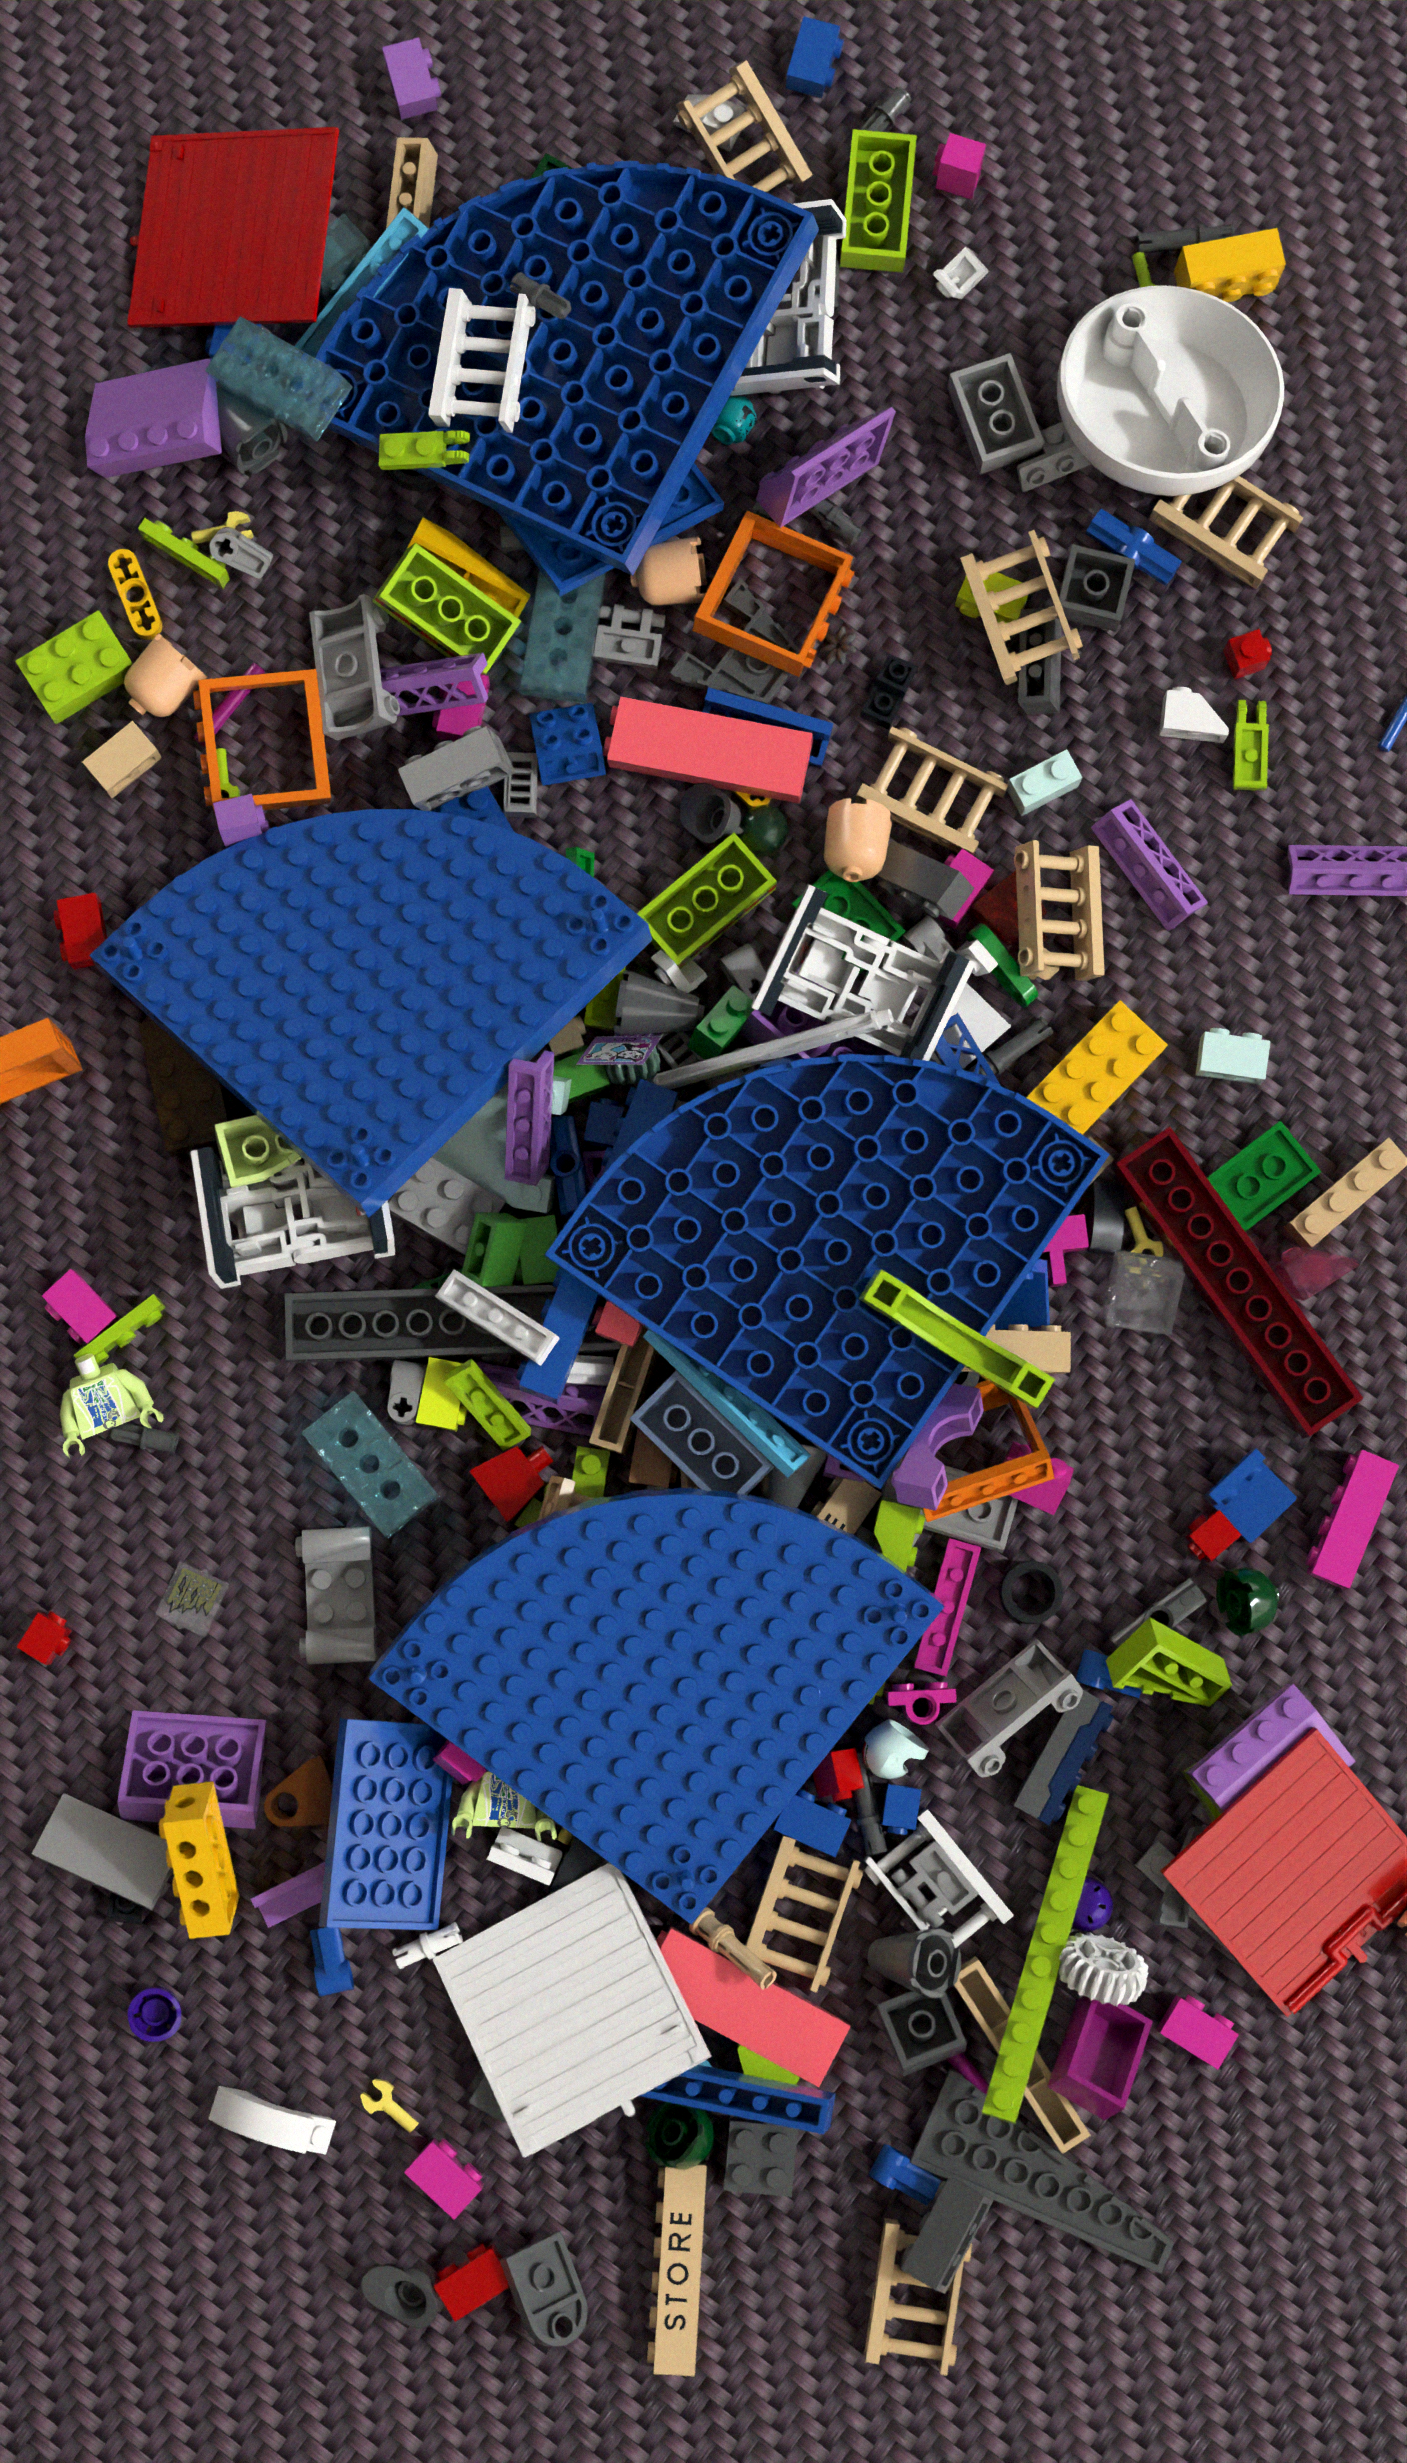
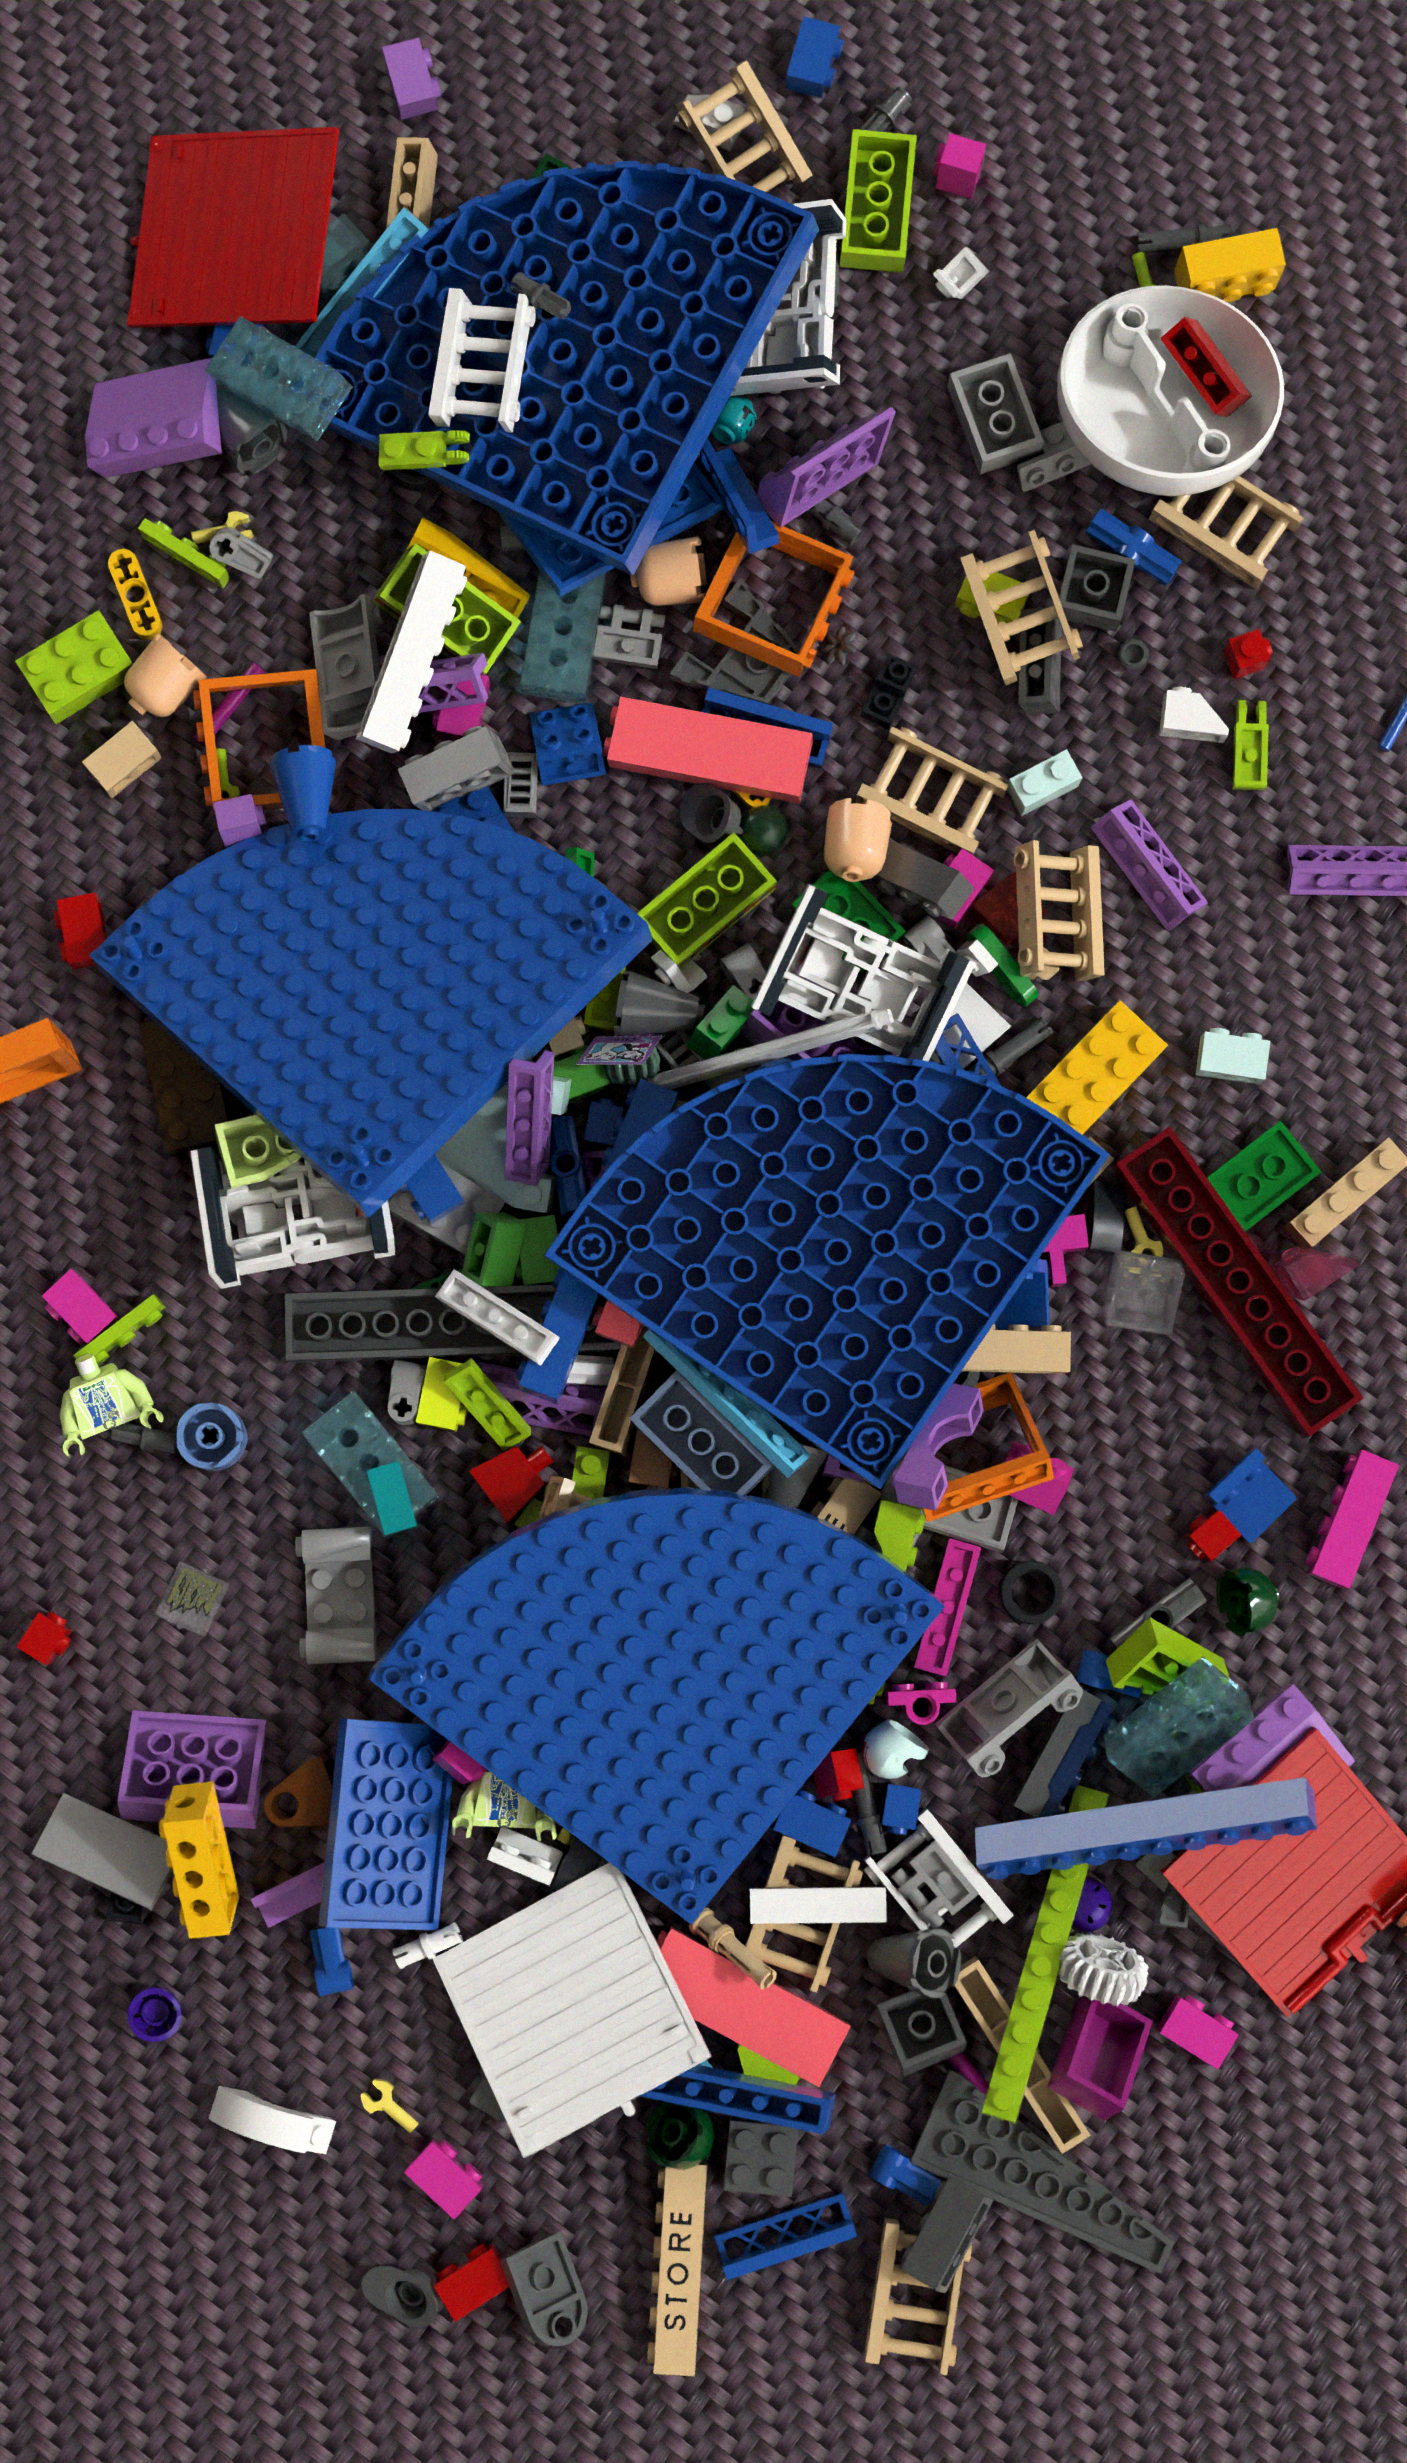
(191, 1436): none -> medium blue brick
(305, 788): none -> blue cone
(392, 1498): none -> teal tile
(411, 652): none -> white brick
(433, 1191): none -> blue brick
(739, 498): none -> blue fence
(789, 2248): none -> blue fence
(817, 1905): none -> white tile
(956, 1339): lime arch -> none
(1133, 654): none -> dark grey piece
(1146, 1828): none -> brick
(1178, 1727): none -> clear light blue brick
(1206, 367): none -> red brick

